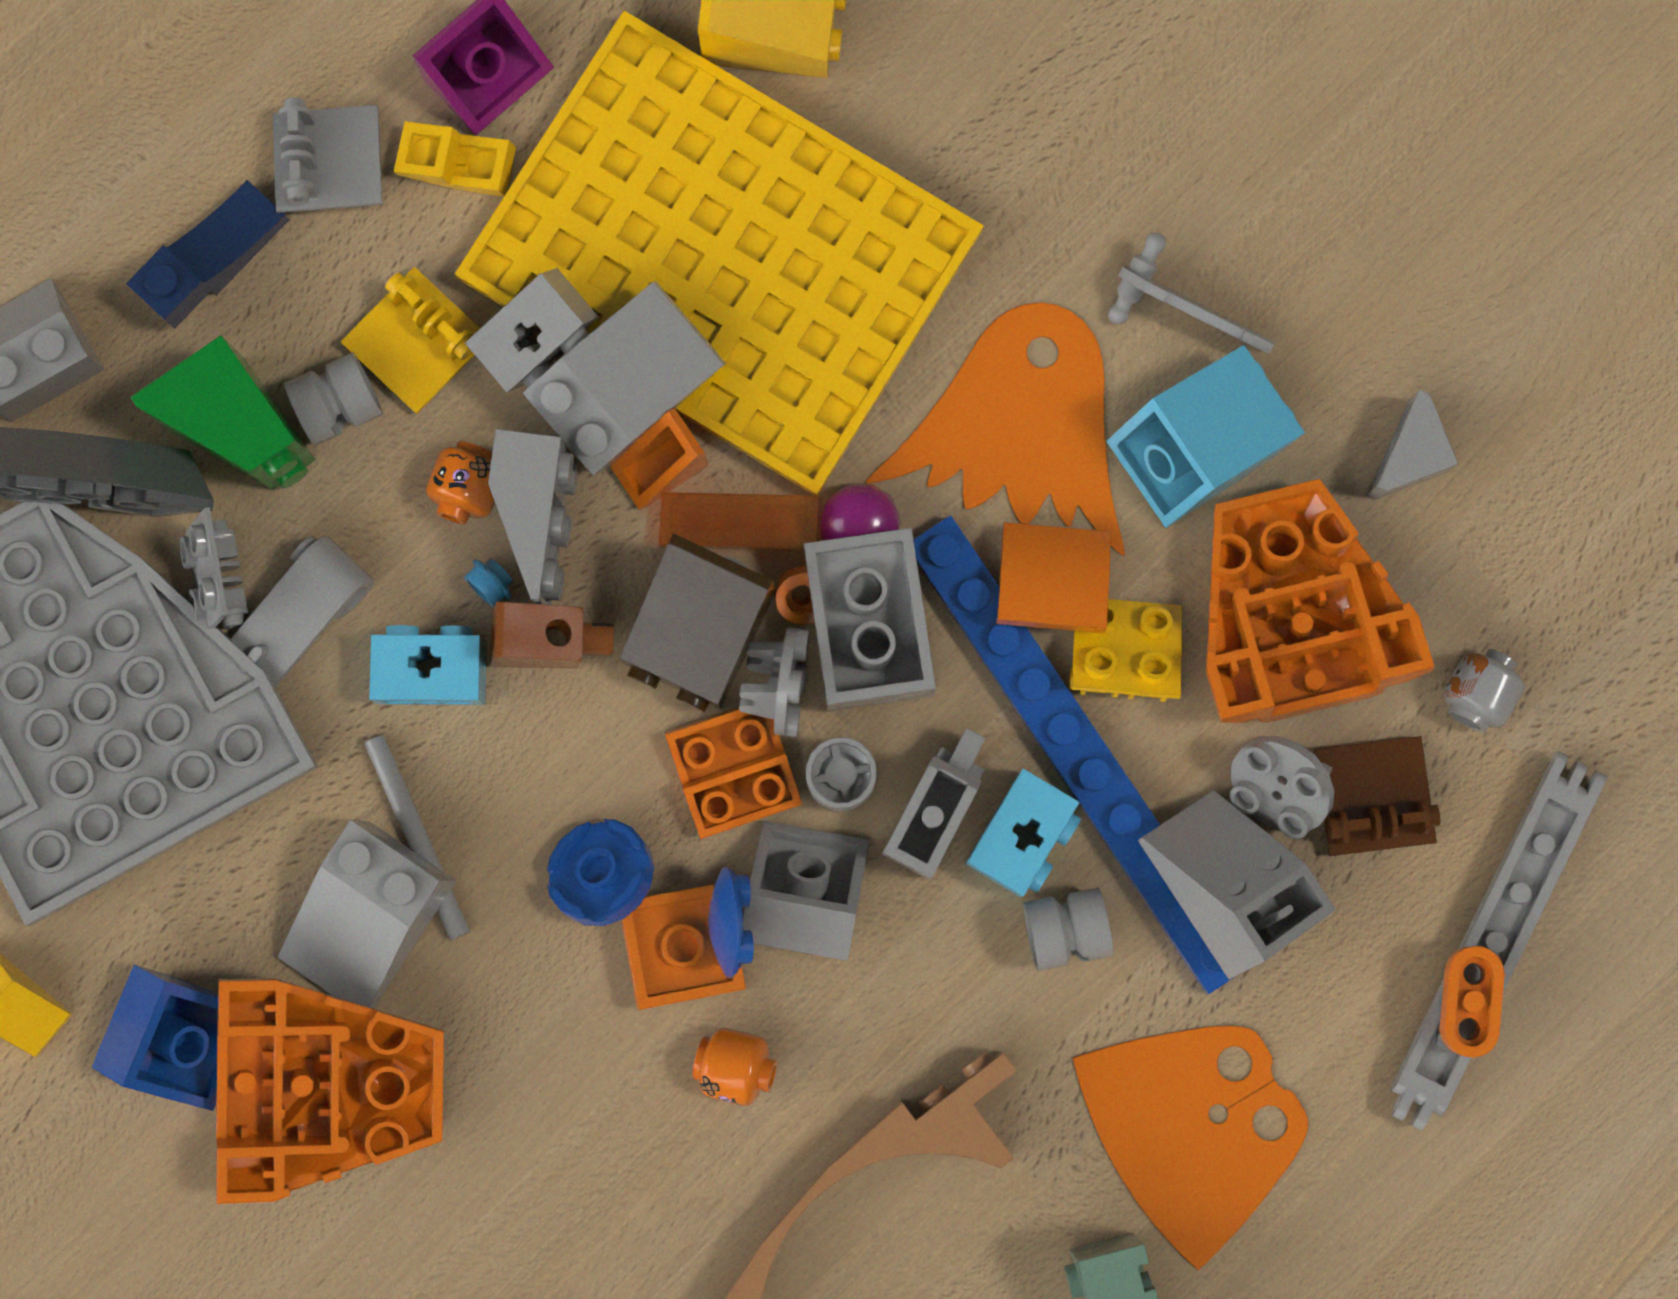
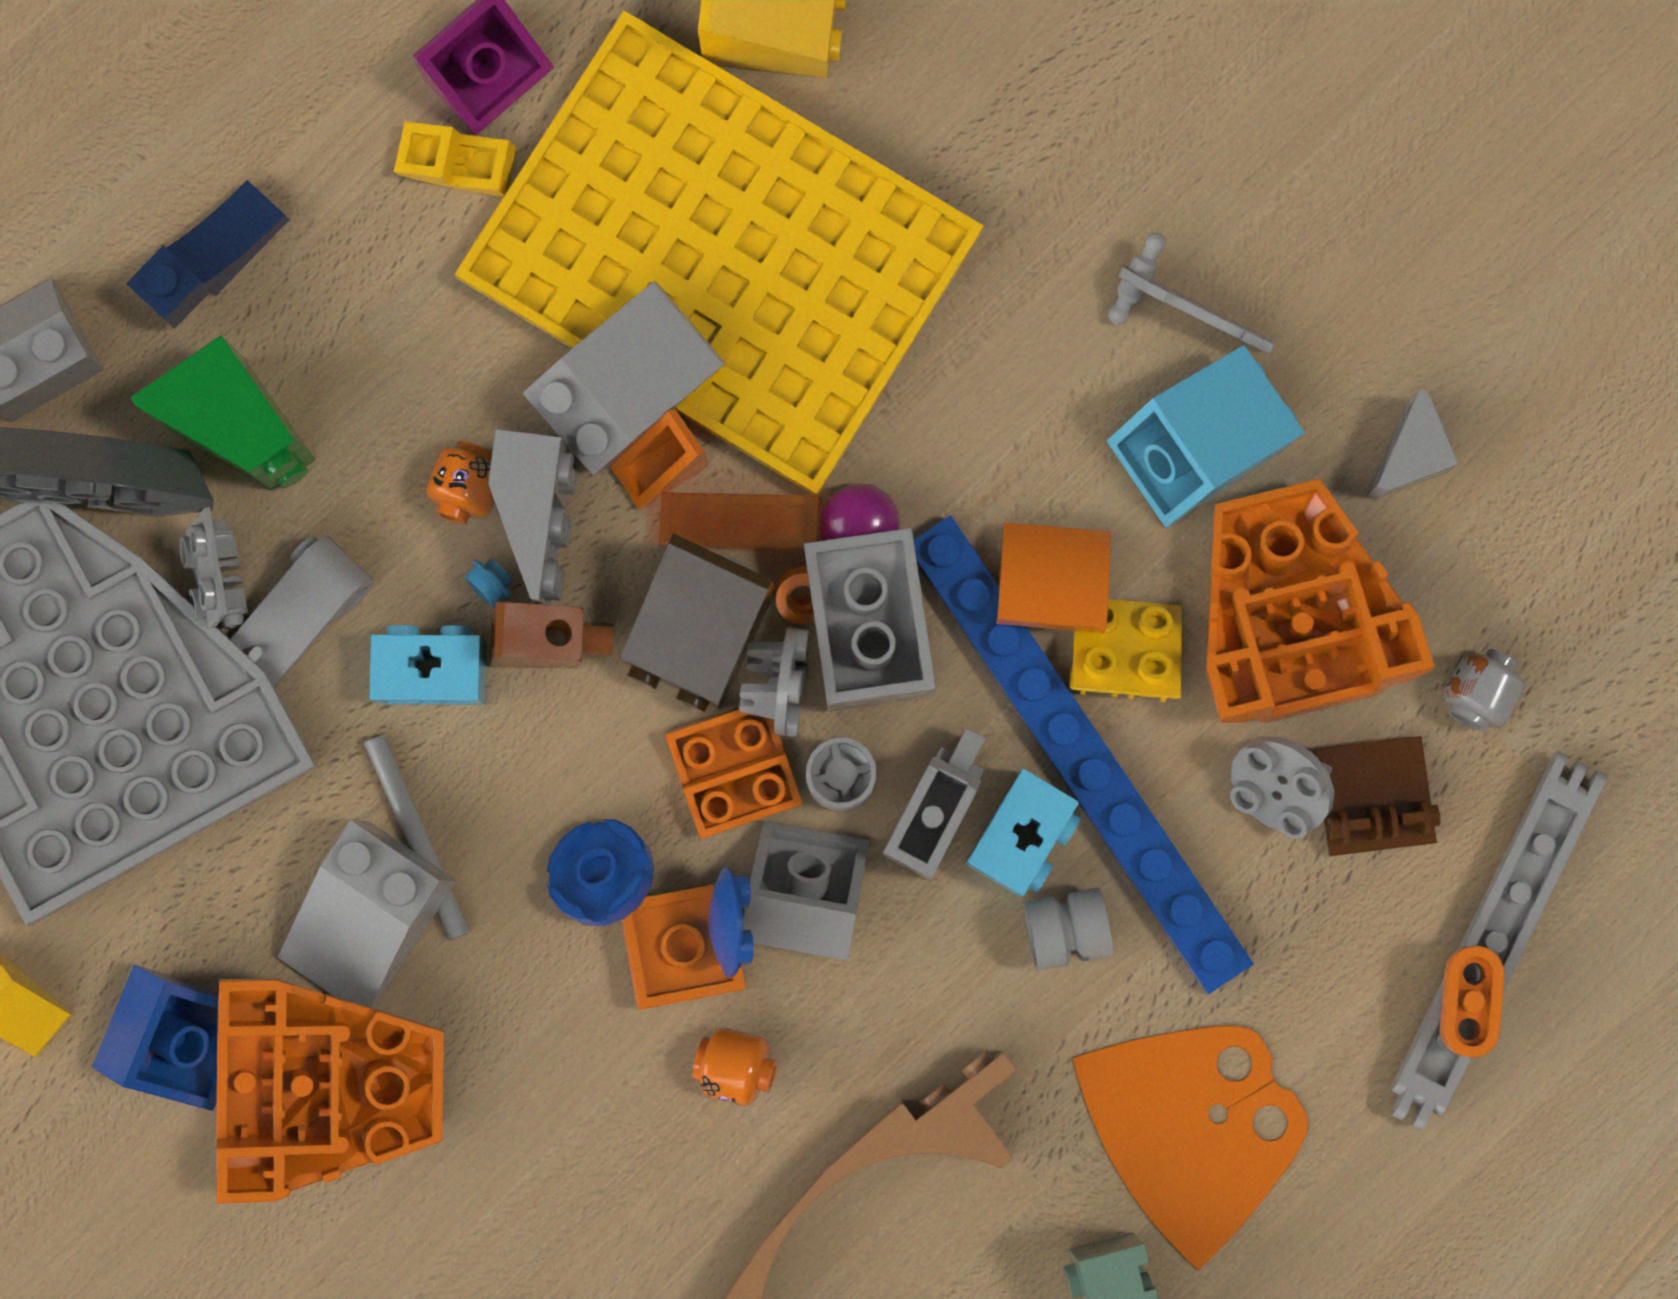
(326, 157): light grey hinge -> none
(333, 398): light grey wheel -> none
(413, 339): yellow hinge -> none
(505, 342): light grey brick -> none
(1022, 423): orange piece -> none
(1235, 882): light grey slope -> none

